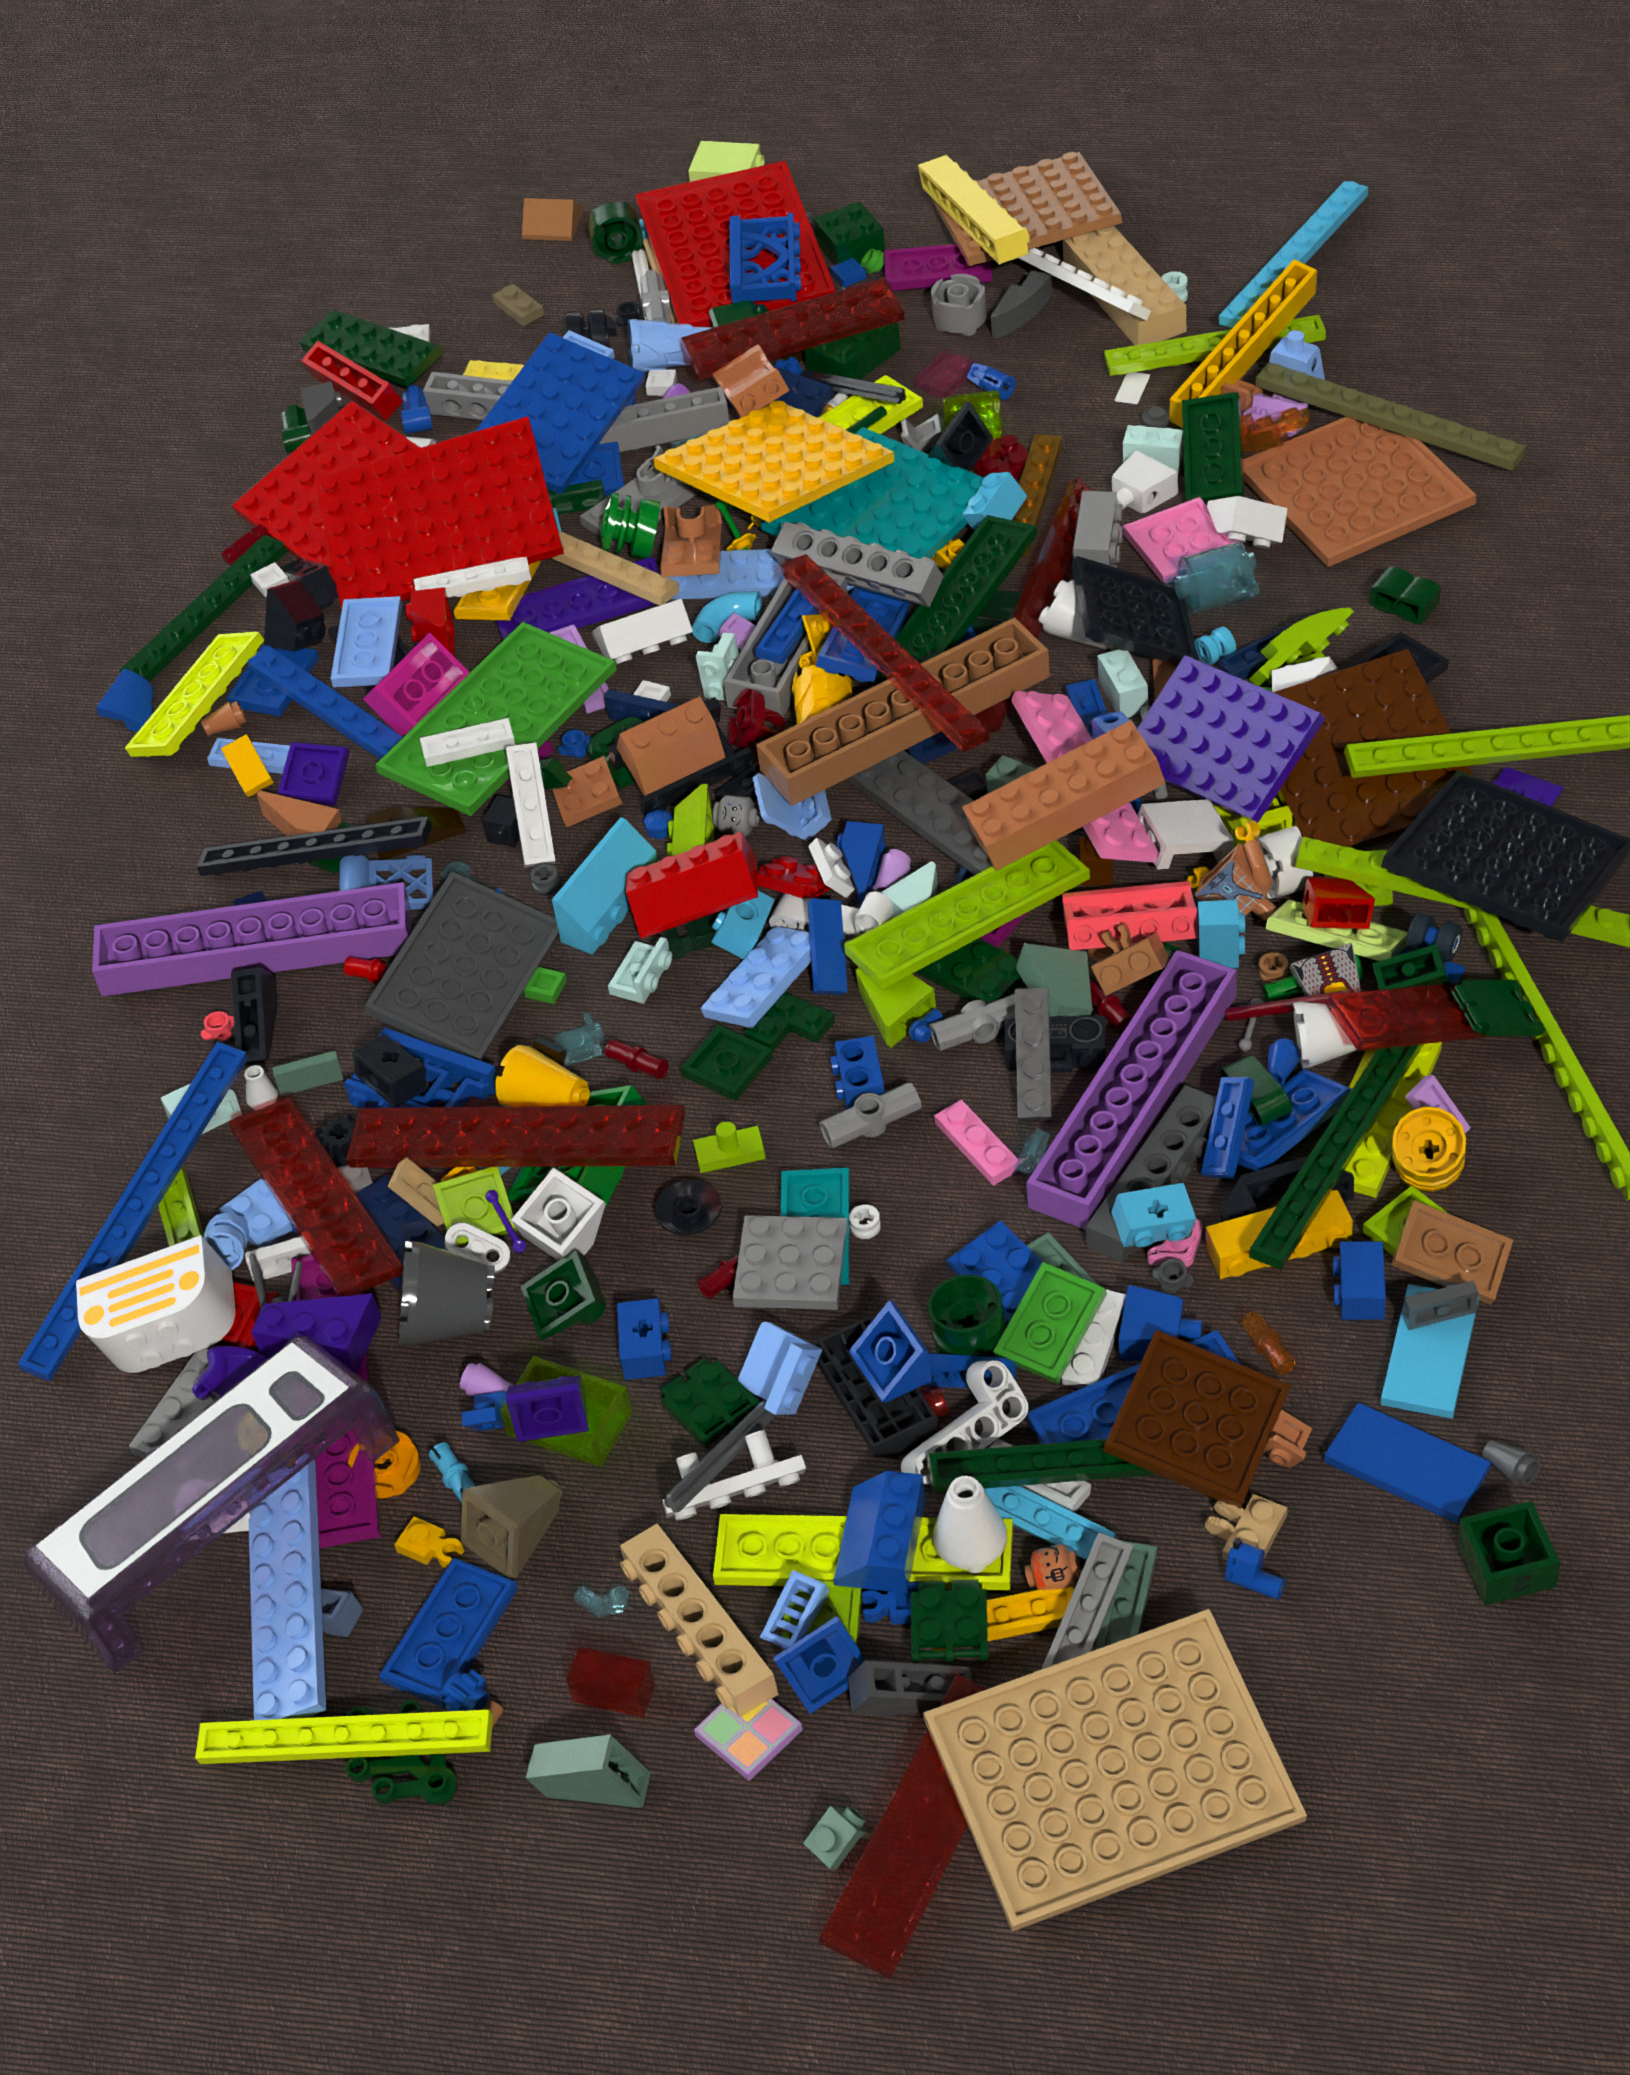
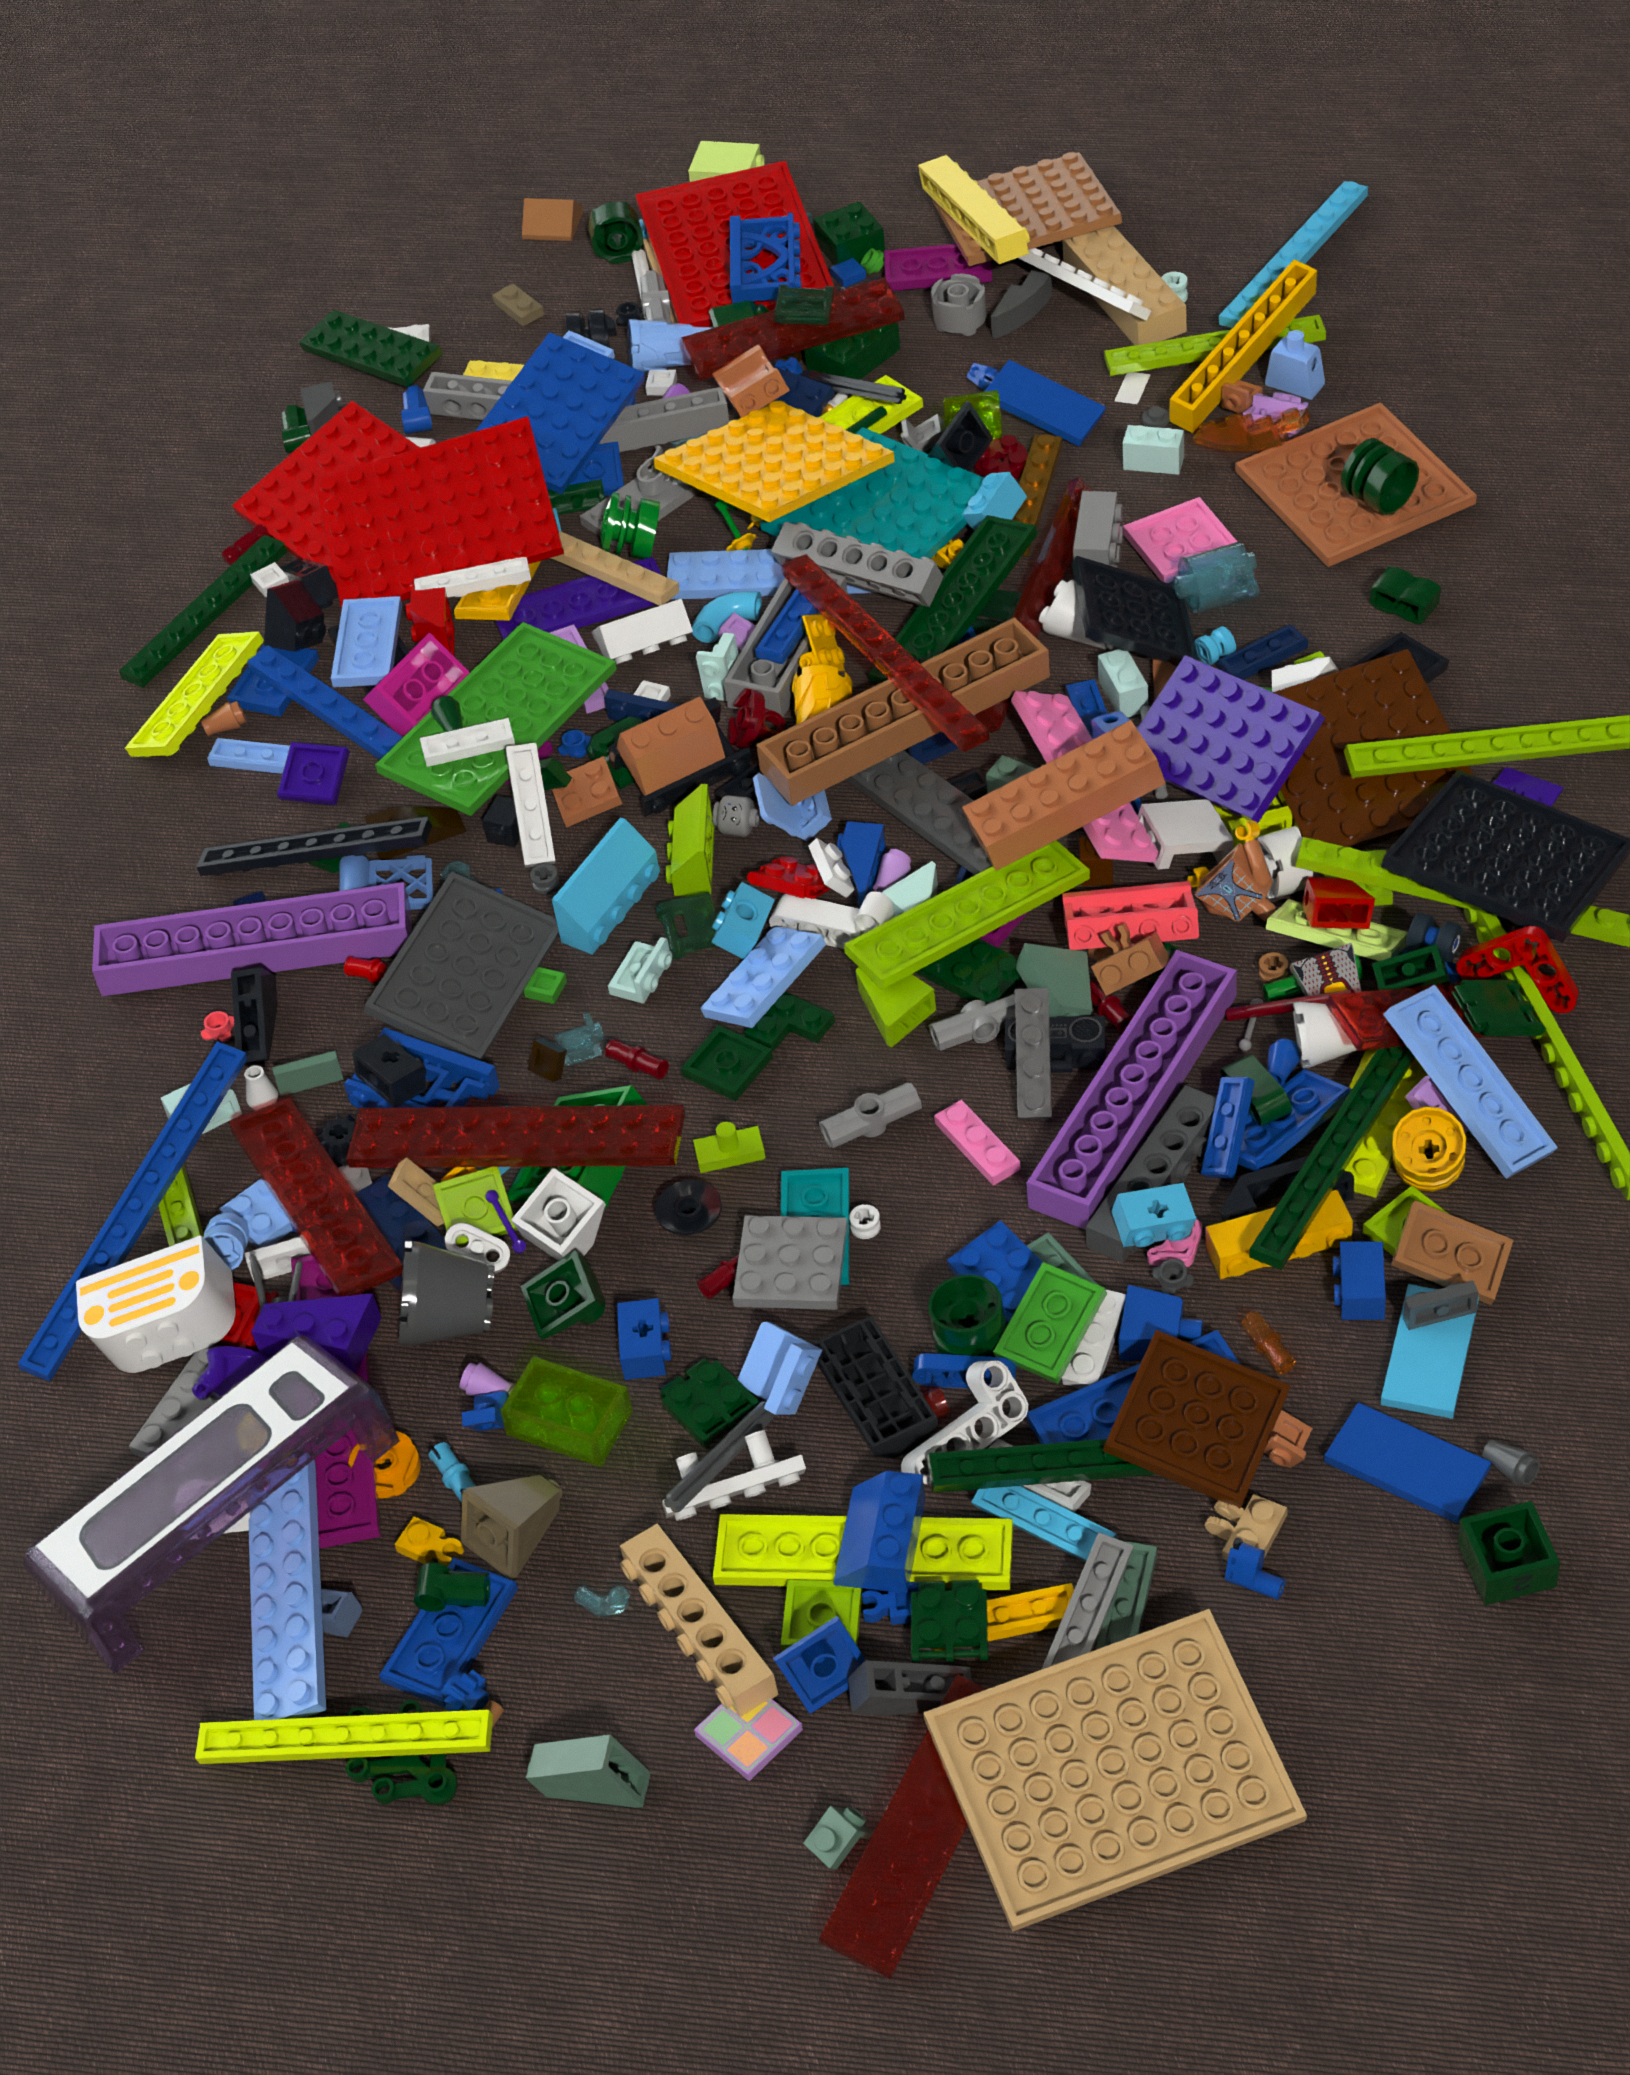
(128, 700): blue slope -> none
(247, 765): yellow tile -> none
(297, 816): nougat slope -> none
(352, 380): red brick -> none
(442, 1587): none -> dark green piece
(447, 713): none -> dark green cone
(538, 1081): yellow cone -> none
(548, 1408): dark purple slope -> none
(610, 1681): clear red brick -> none
(657, 823): blue tile -> none
(692, 544): nougat plate -> none
(692, 884): red slope -> none
(789, 1594): light blue slope -> none
(804, 305): none -> clear green plate
(827, 946): blue tile -> none
(841, 656): blue plate -> none
(858, 1068): blue brick -> none
(892, 1355): blue slope -> none
(920, 1030): blue arm -> none
(944, 374): clear pink plate -> none
(969, 1527): white cone -> none
(1033, 1152): clear light blue bracket -> none
(1046, 403): none -> blue tile
(1053, 1568): nougat head -> none
(1144, 483): white torso -> none
(1213, 447): dark green plate -> none
(1220, 932): medium azure brick -> none
(1248, 520): white slope -> none
(1301, 639): lime slope -> none
(1379, 476): none -> dark green wheel
(1391, 416): olive plate -> none
(1470, 1081): none -> light blue plate
(1523, 954): none -> red beam

